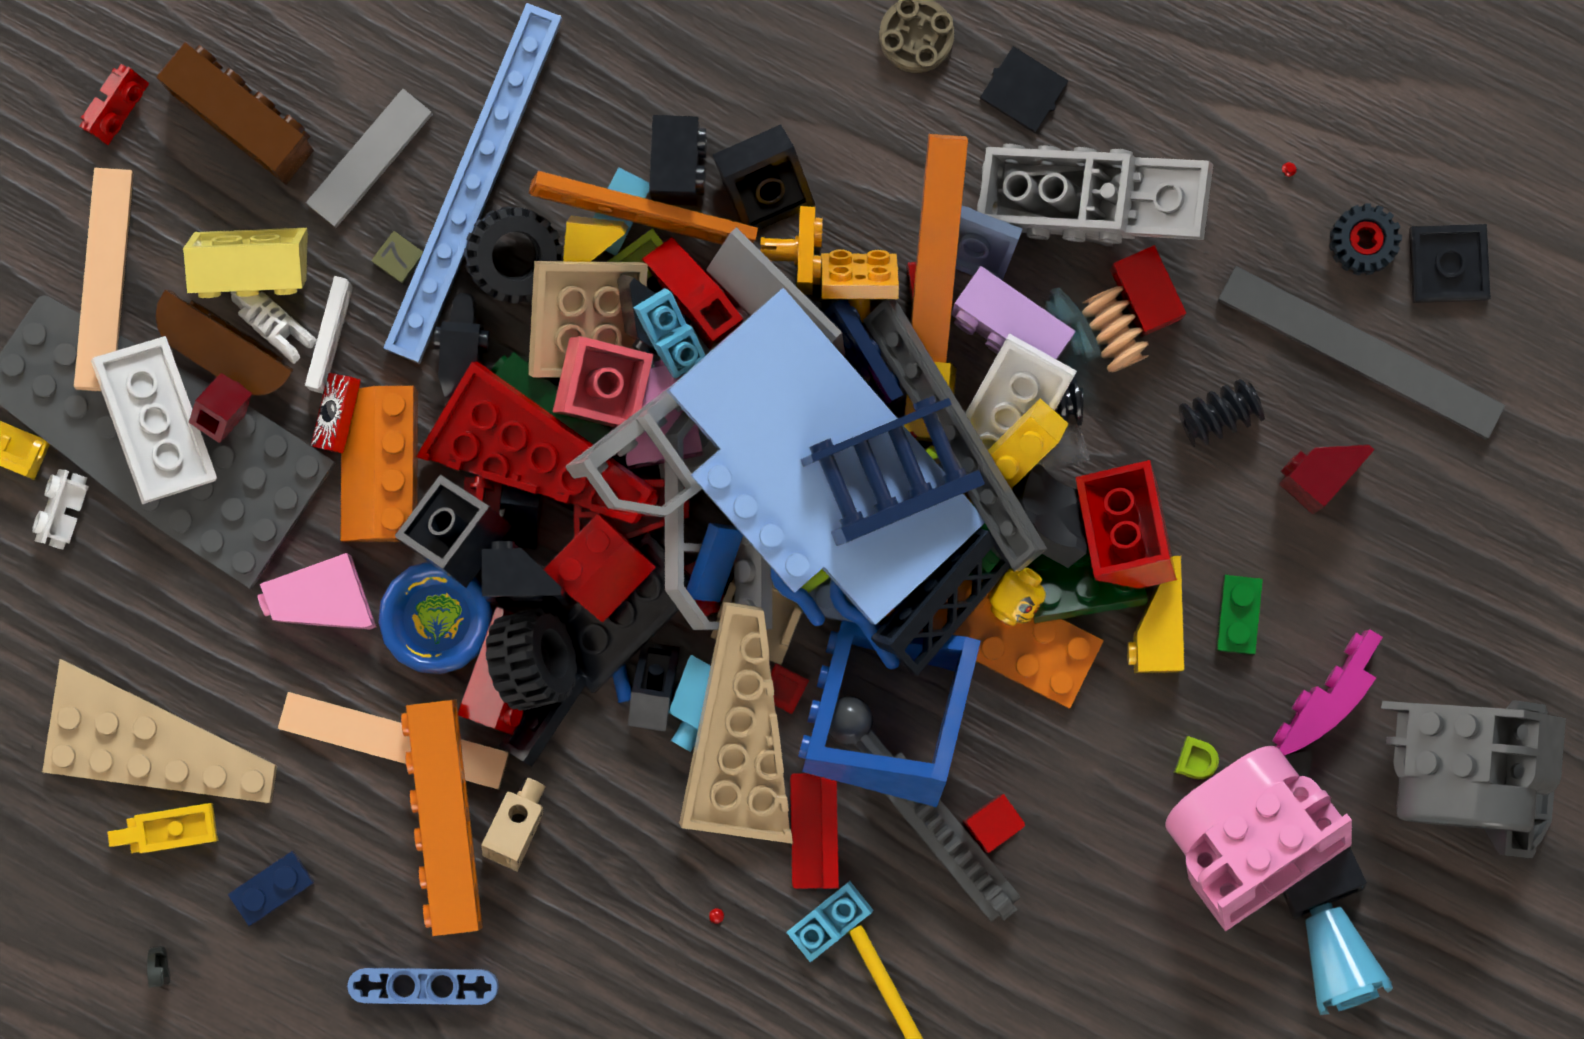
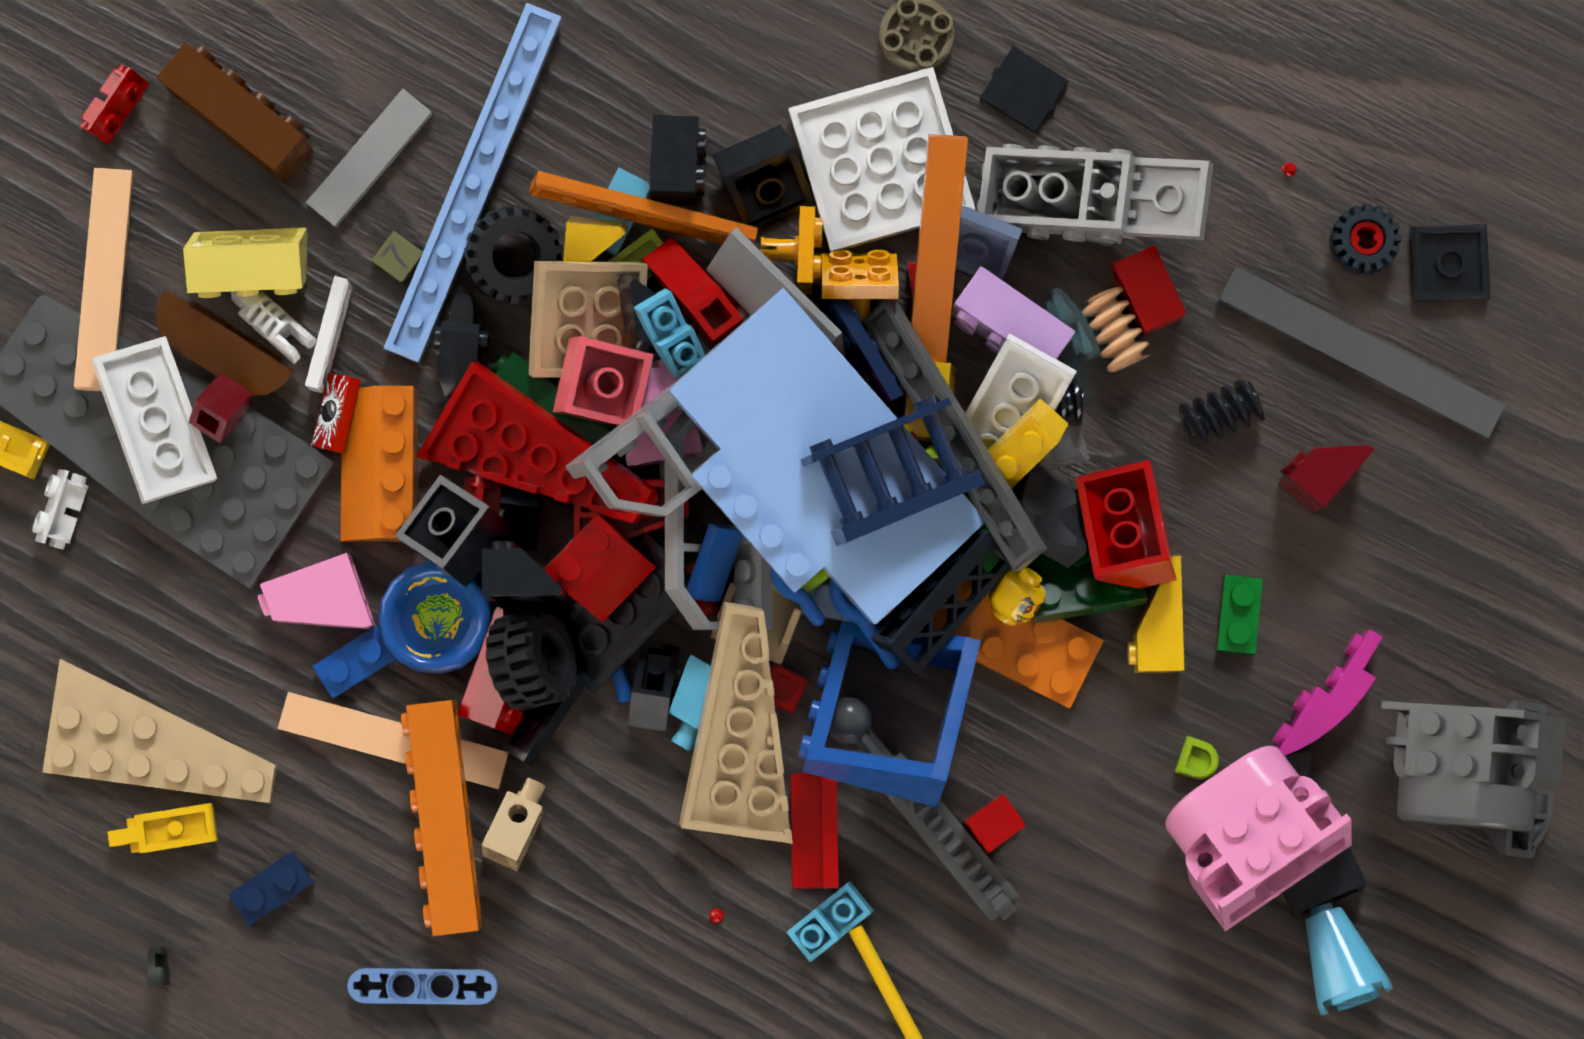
(354, 662): none -> blue plate
(870, 156): none -> white plate

